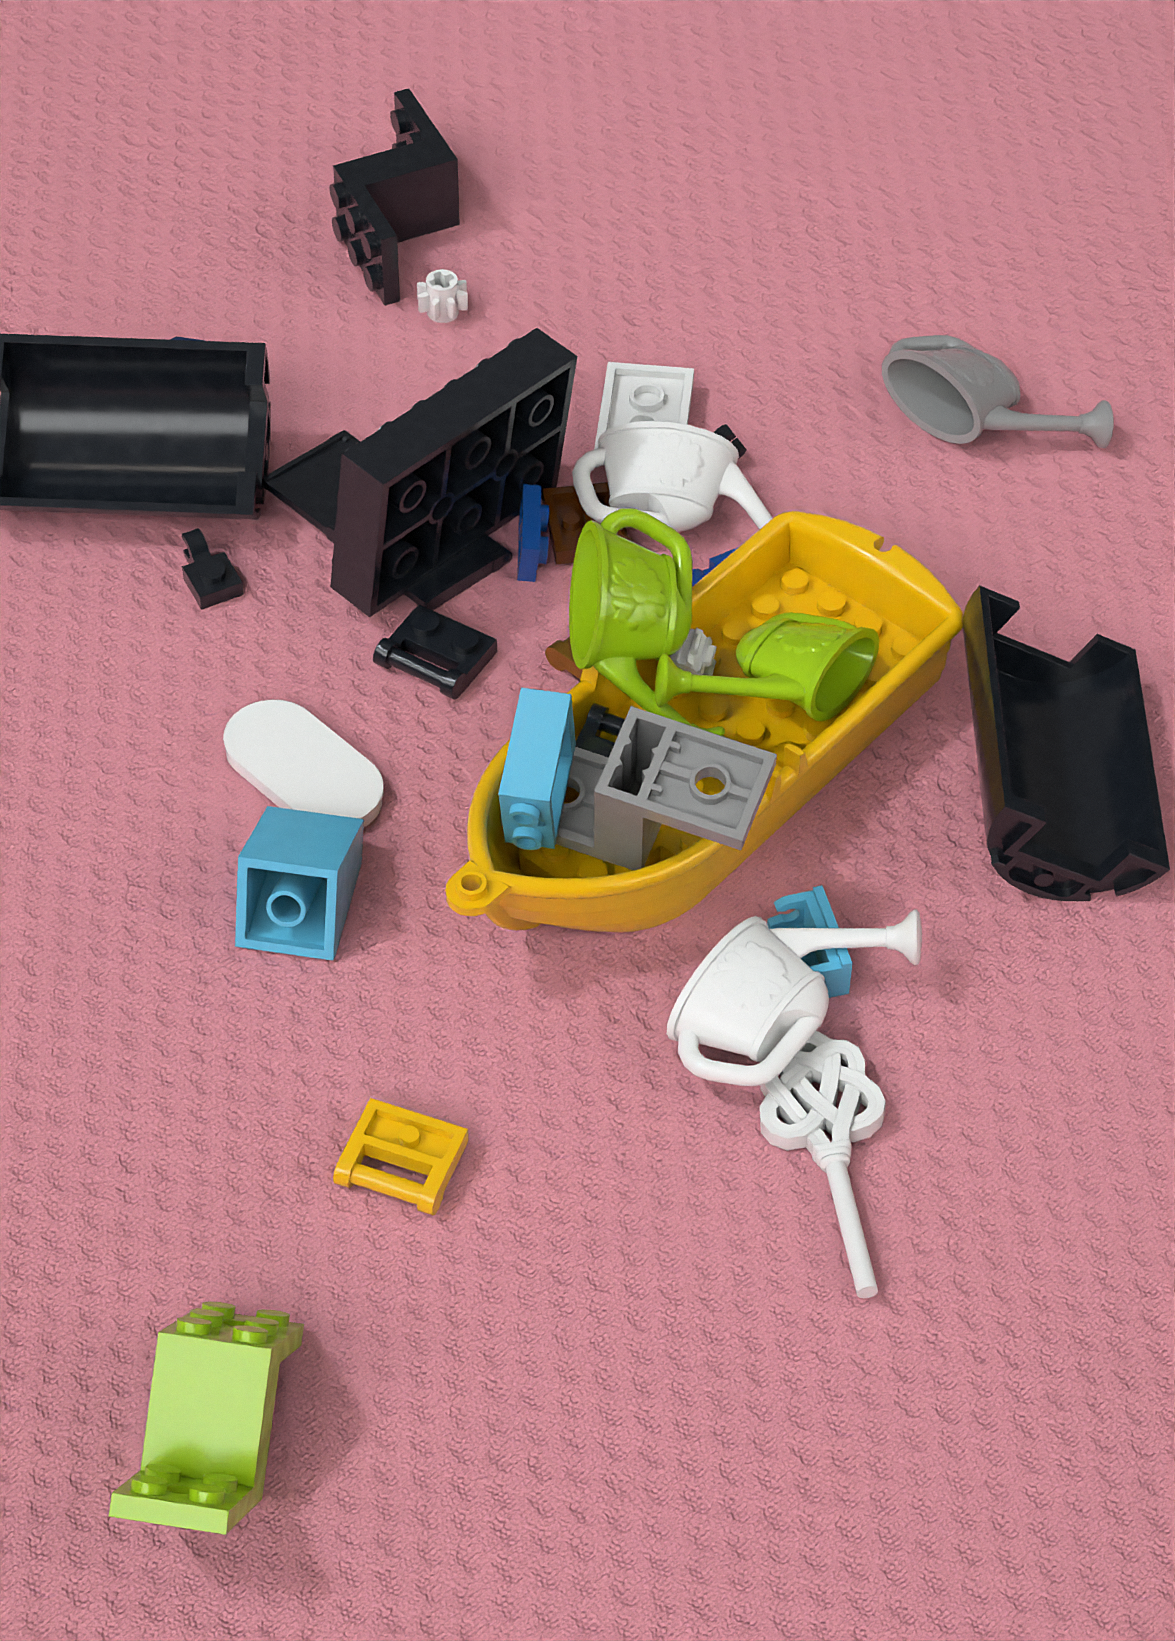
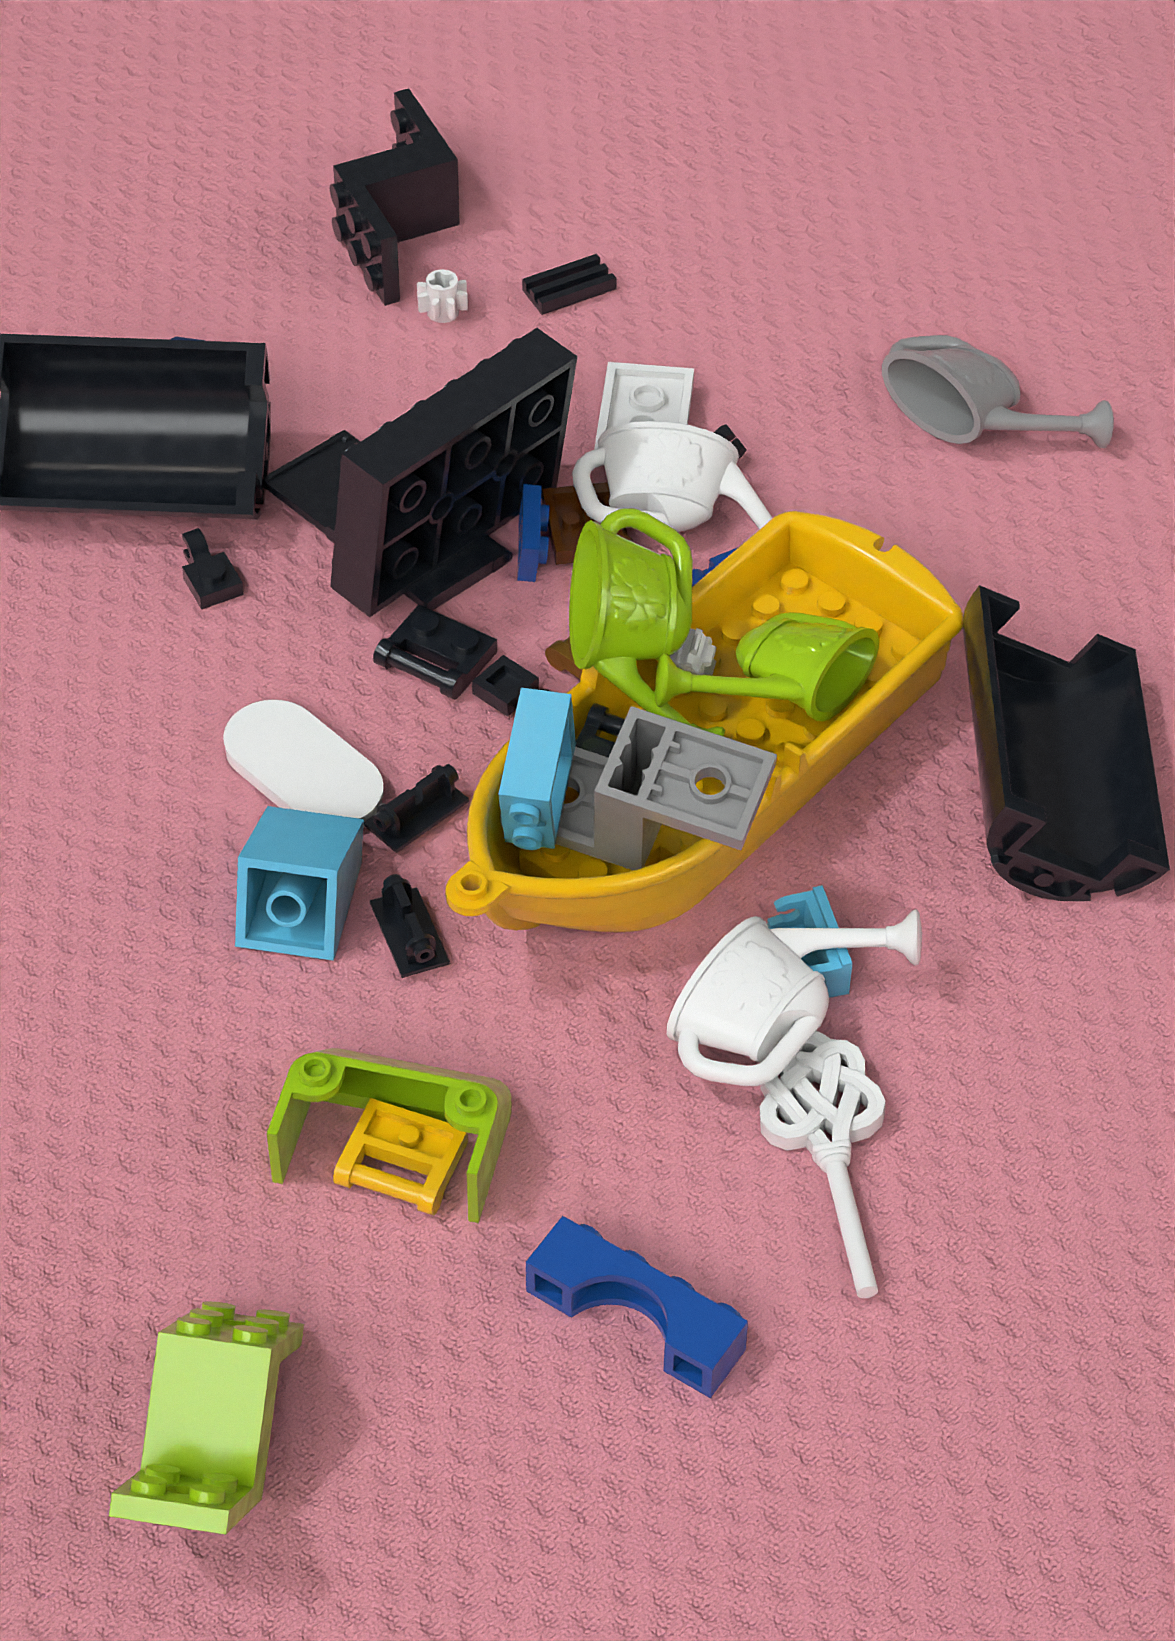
(351, 1078): none -> lime windscreen
(408, 928): none -> black hinge
(417, 809): none -> black hinge
(502, 684): none -> black plate
(568, 284): none -> black tile
(582, 1271): none -> blue arch

